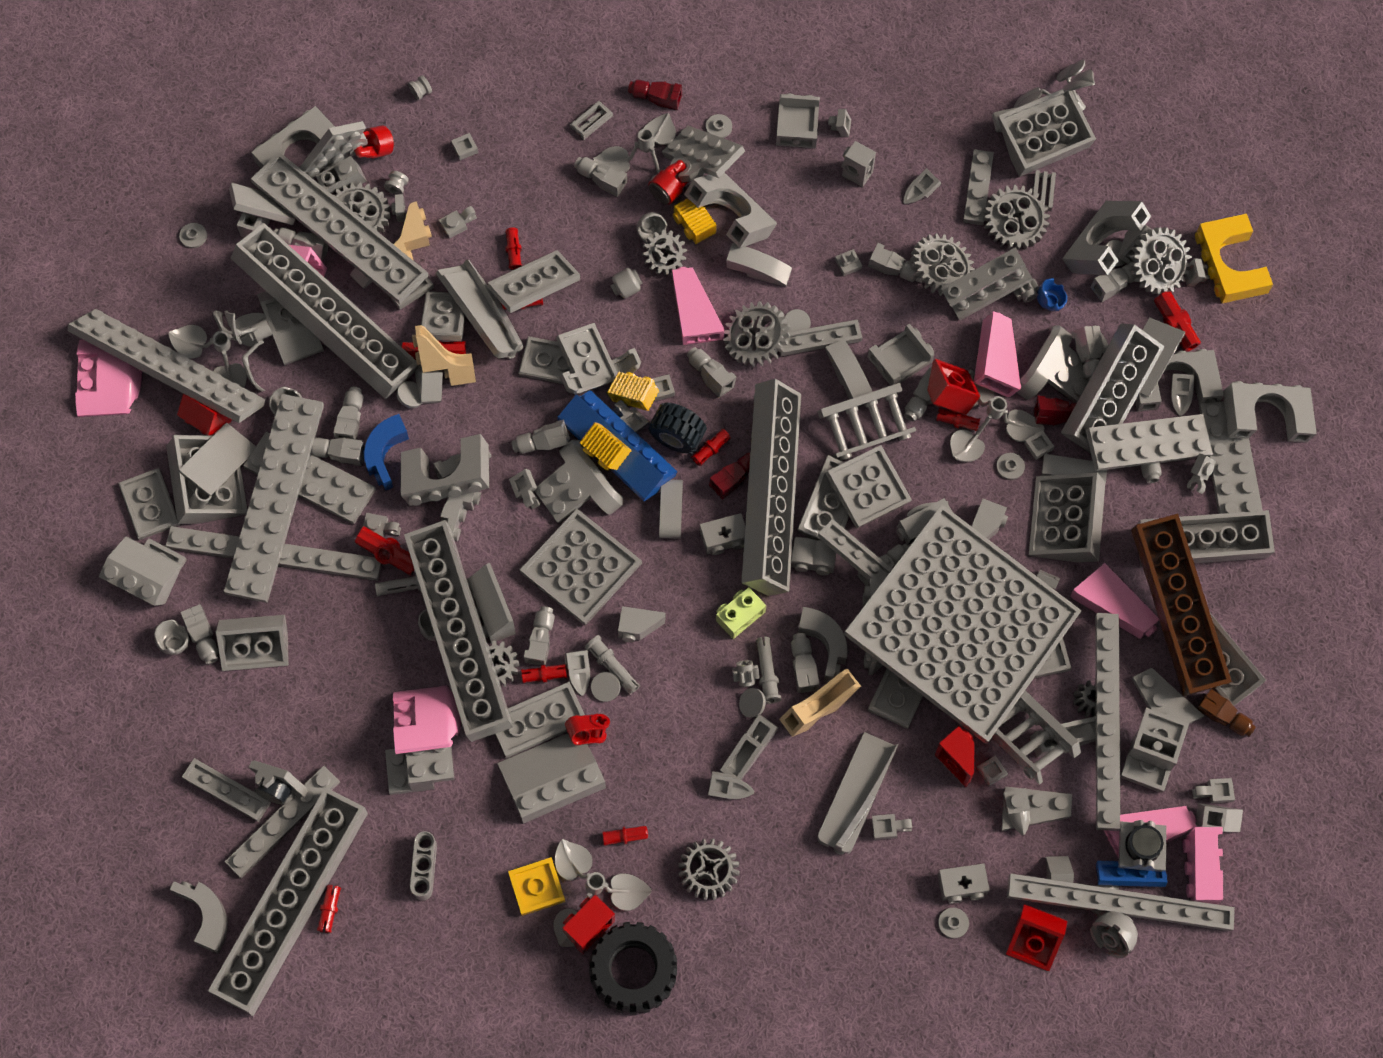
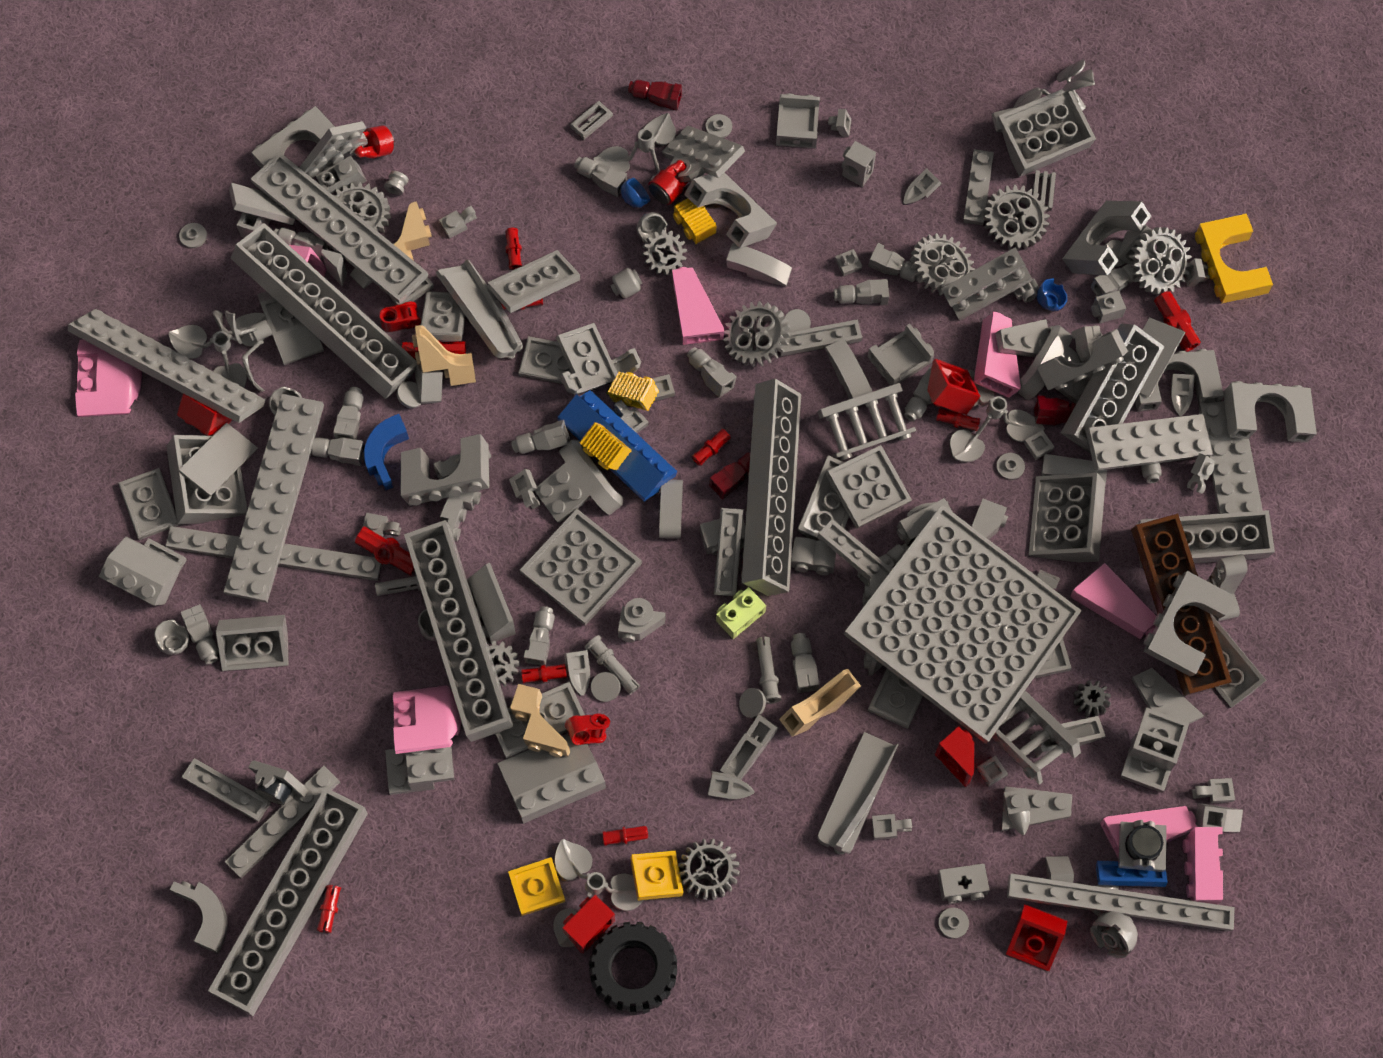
(324, 485): light grey plate -> none
(334, 265): none -> light grey slope
(398, 208): light grey plate -> none
(401, 317): none -> red piece
(420, 87): light grey wheel -> none
(423, 855): light grey beam -> none
(464, 146): light grey plate -> none
(539, 733): none -> tan arch
(634, 193): none -> blue hair
(638, 612): none -> light grey piece
(656, 875): none -> yellow plate
(677, 428): black wheel -> none
(728, 551): none -> light grey tile
(745, 673): light grey gear -> none
(824, 628): light grey arch -> none
(865, 293): none -> light grey piece
(1023, 339): none -> light grey wing
(1059, 370): none -> light grey arch
(1107, 722): light grey plate -> none
(1108, 307): none -> light grey brick
(1164, 642): none -> light grey arch
(1223, 712): reddish brown piece -> none
(1228, 576): none -> light grey beam

